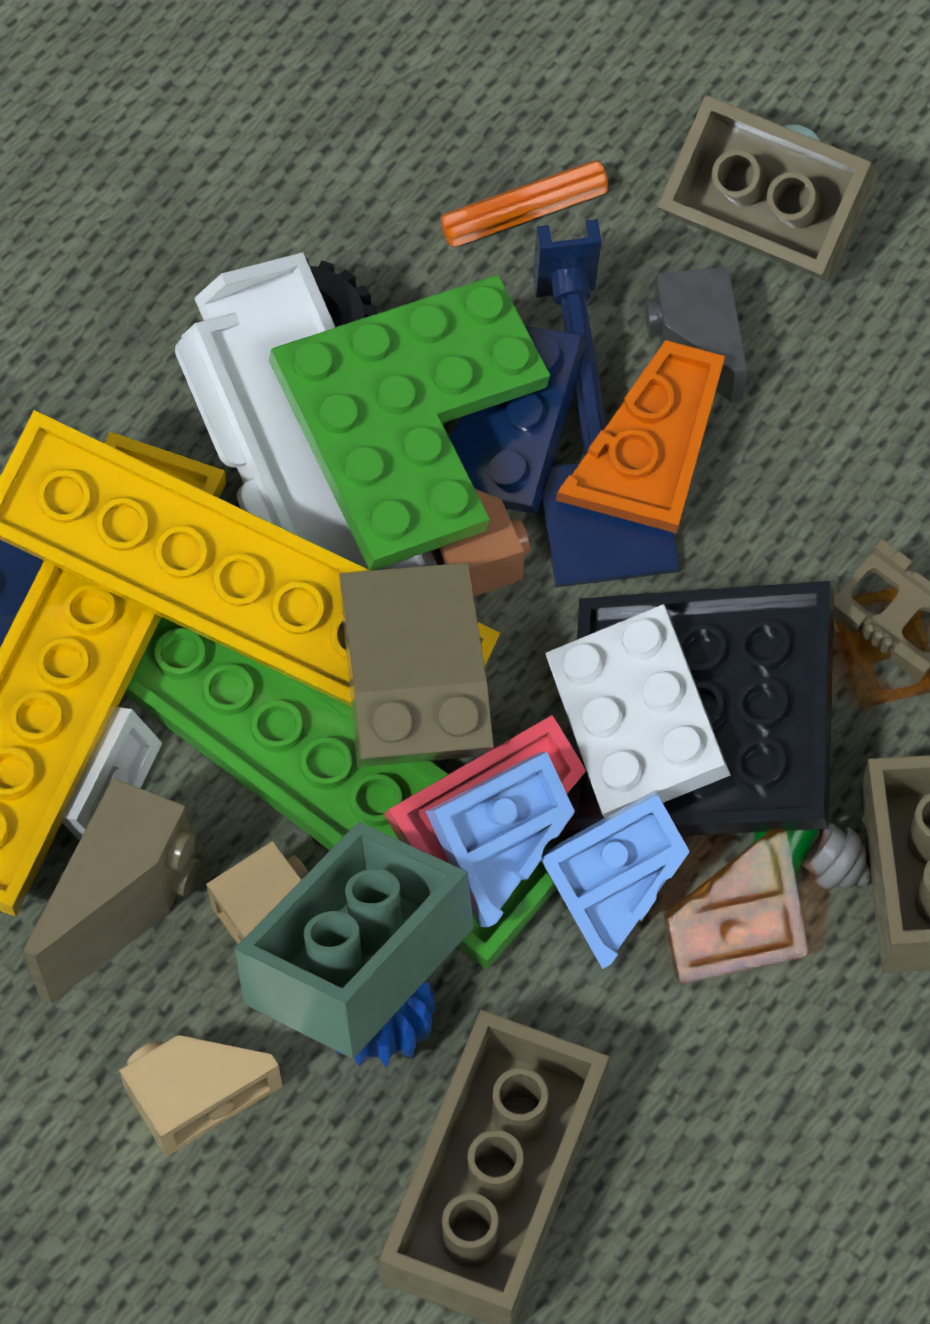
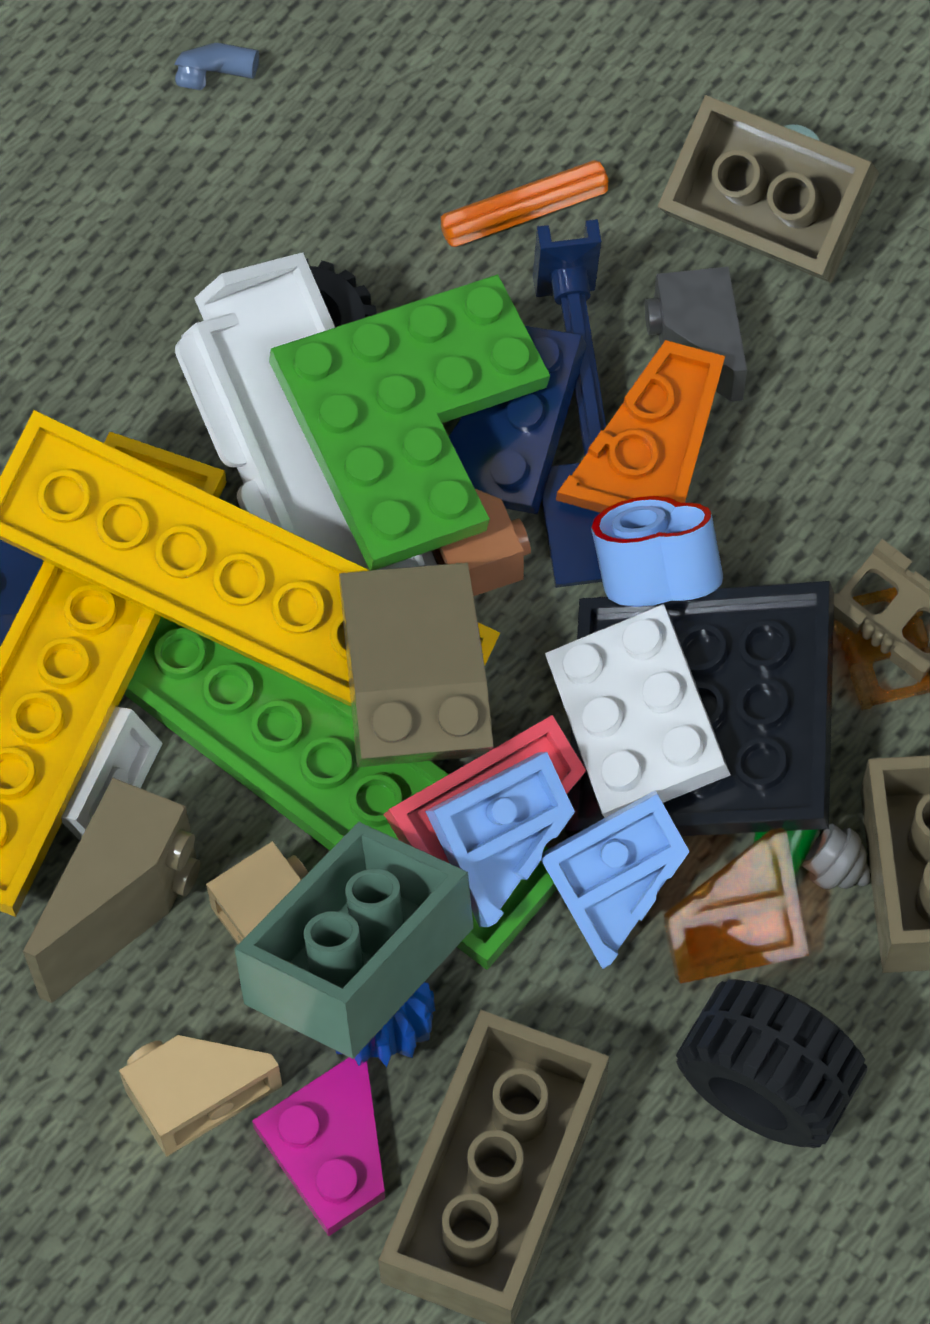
(215, 58): none -> sand blue arm
(329, 1144): none -> dark pink wing
(656, 551): none -> light blue piece
(771, 1063): none -> black tyre

